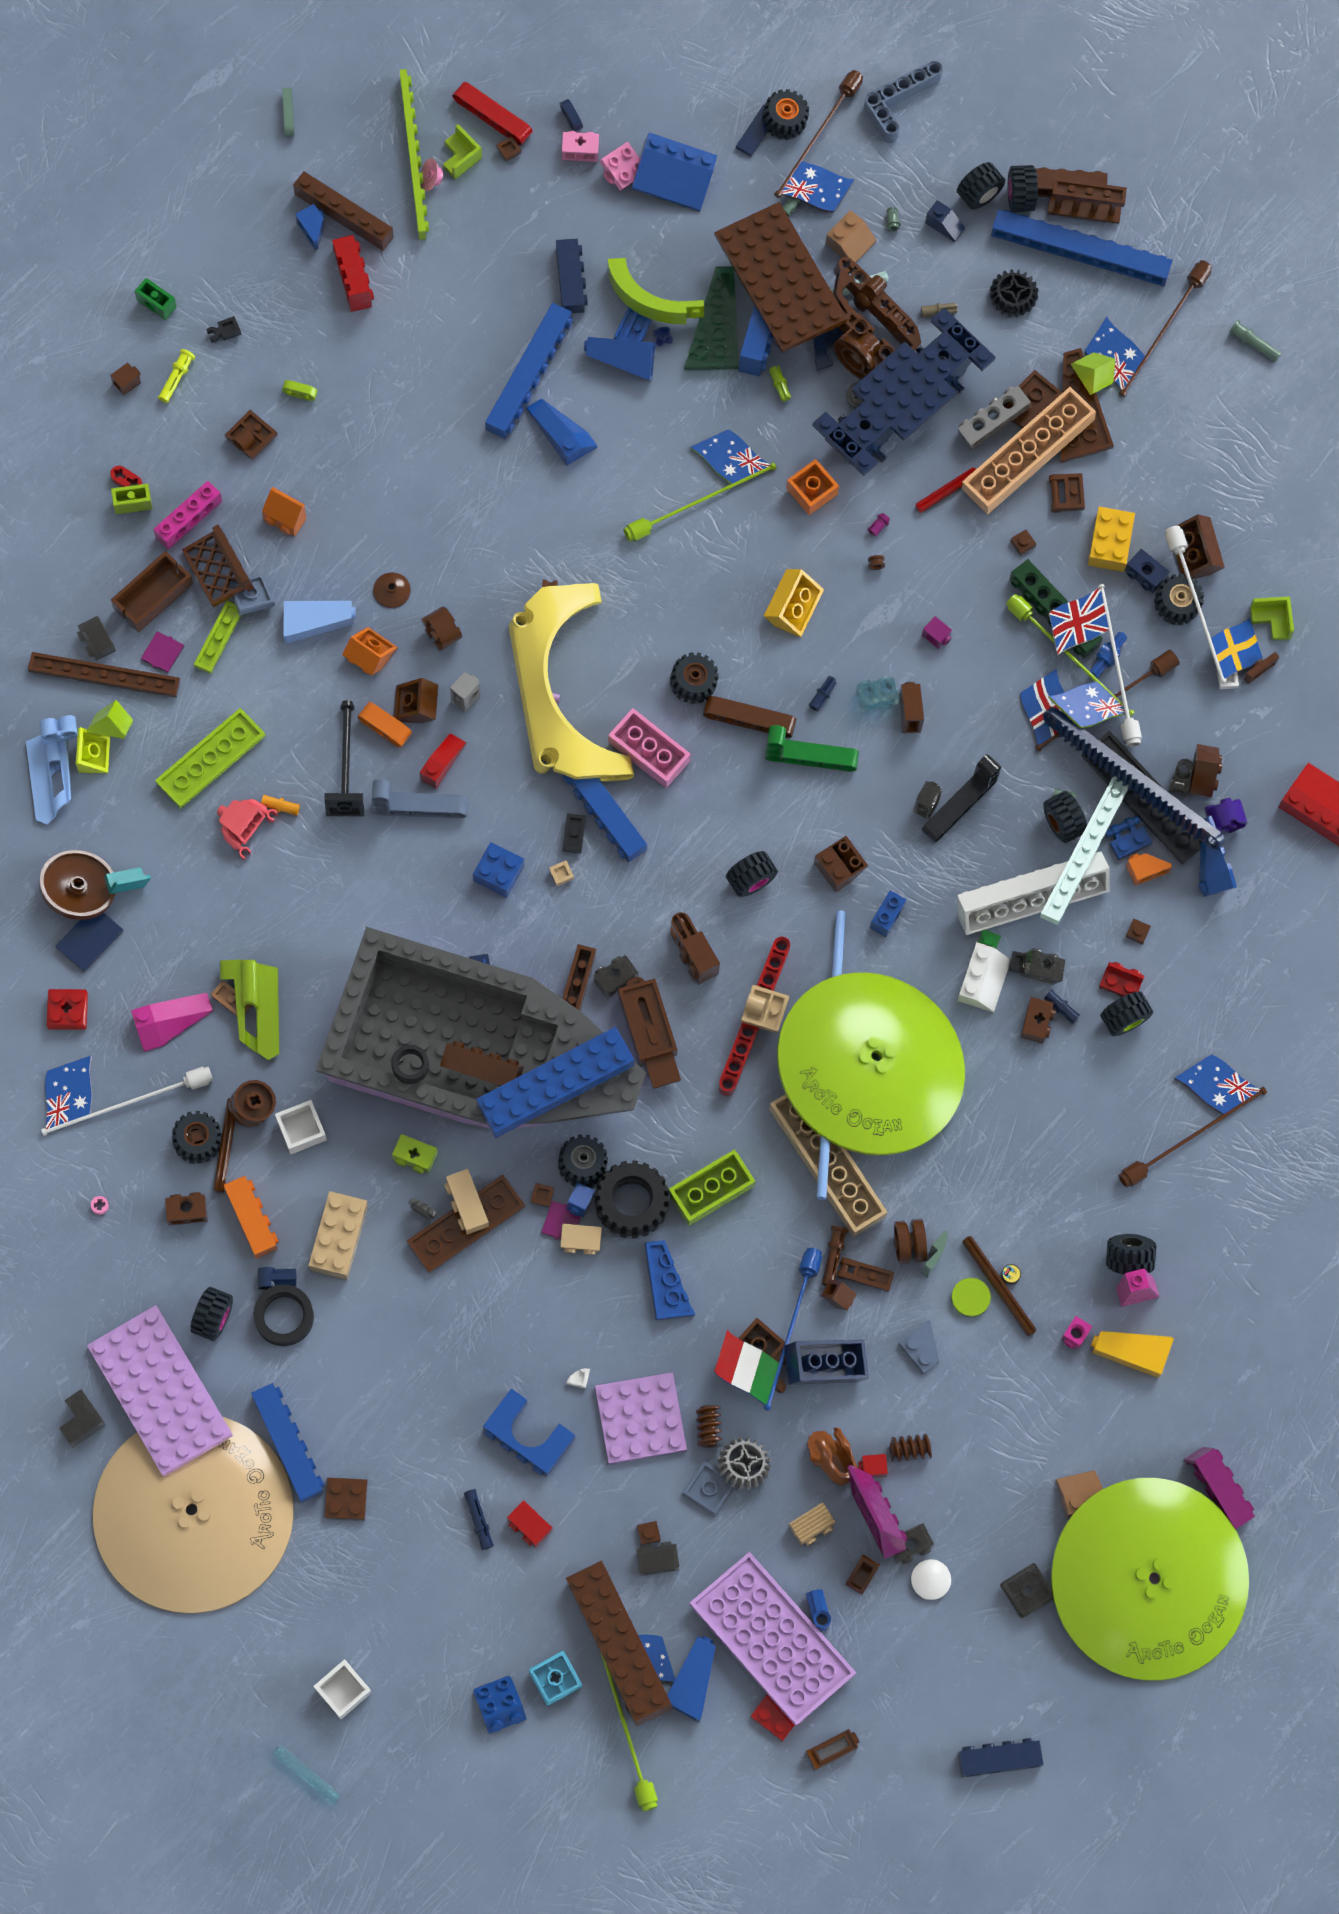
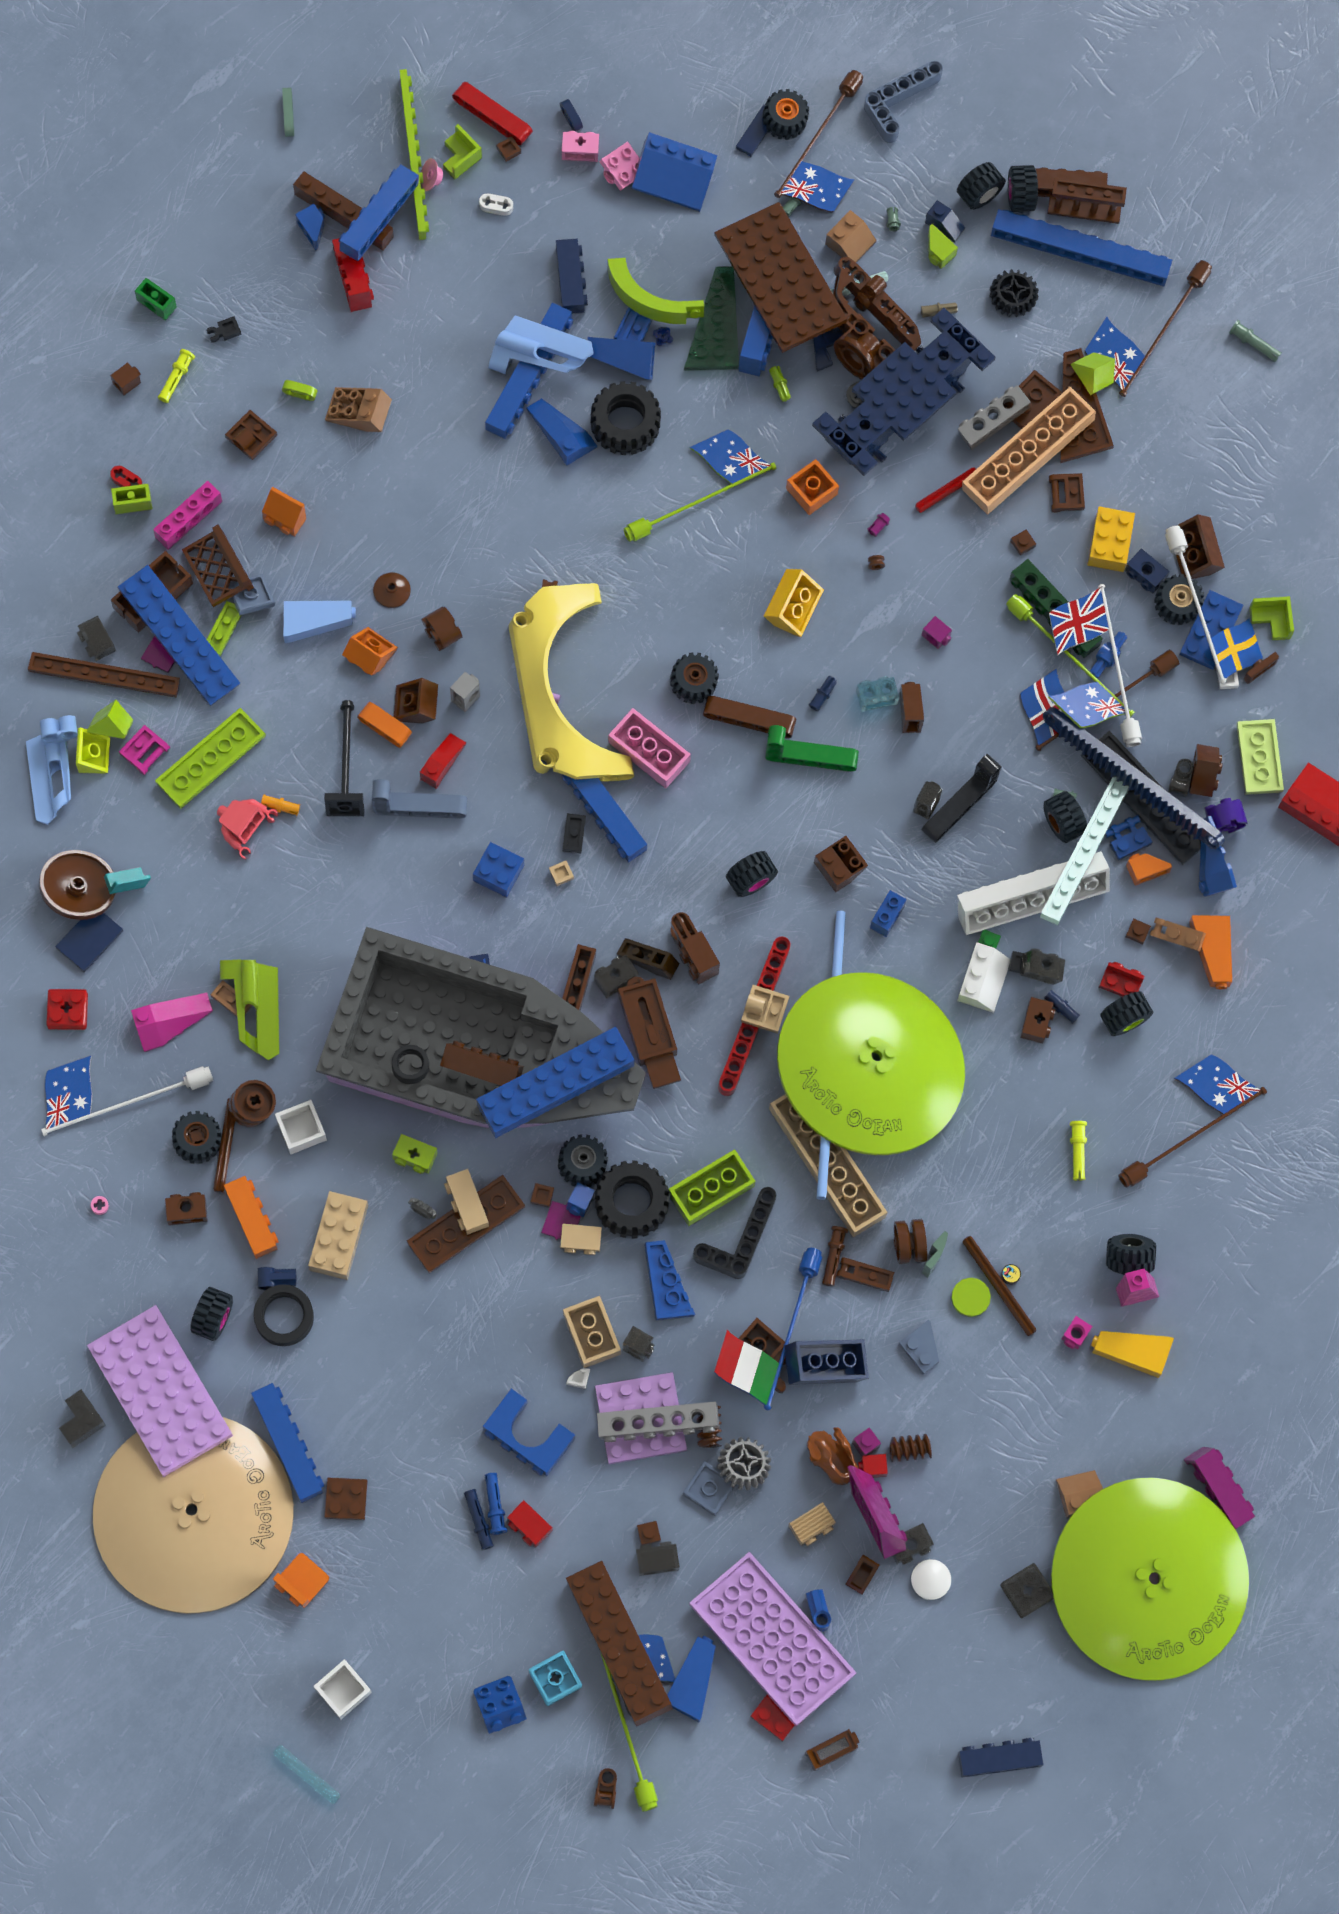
(139, 745): none -> dark pink plate
(178, 635): none -> blue plate
(301, 1580): none -> orange bracket
(359, 408): none -> medium nougat slope
(378, 212): none -> blue brick
(496, 204): none -> white beam
(496, 1512): none -> blue pin
(523, 339): none -> light blue panel
(591, 1332): none -> tan brick
(606, 1790): none -> reddish brown piece
(608, 1419): none -> light grey brick
(625, 439): none -> black tyre
(638, 1344): none -> clear smoke brick
(649, 958): none -> dark brown slope
(745, 1241): none -> black beam
(838, 1294): reddish brown brick -> none
(866, 1442): none -> magenta brick
(940, 248): none -> lime slope
(1078, 1140): none -> neon yellow pin
(1178, 934): none -> medium nougat plate
(1215, 948): none -> orange slope
(1219, 615): none -> blue plate
(1260, 756): none -> yellowish green plate

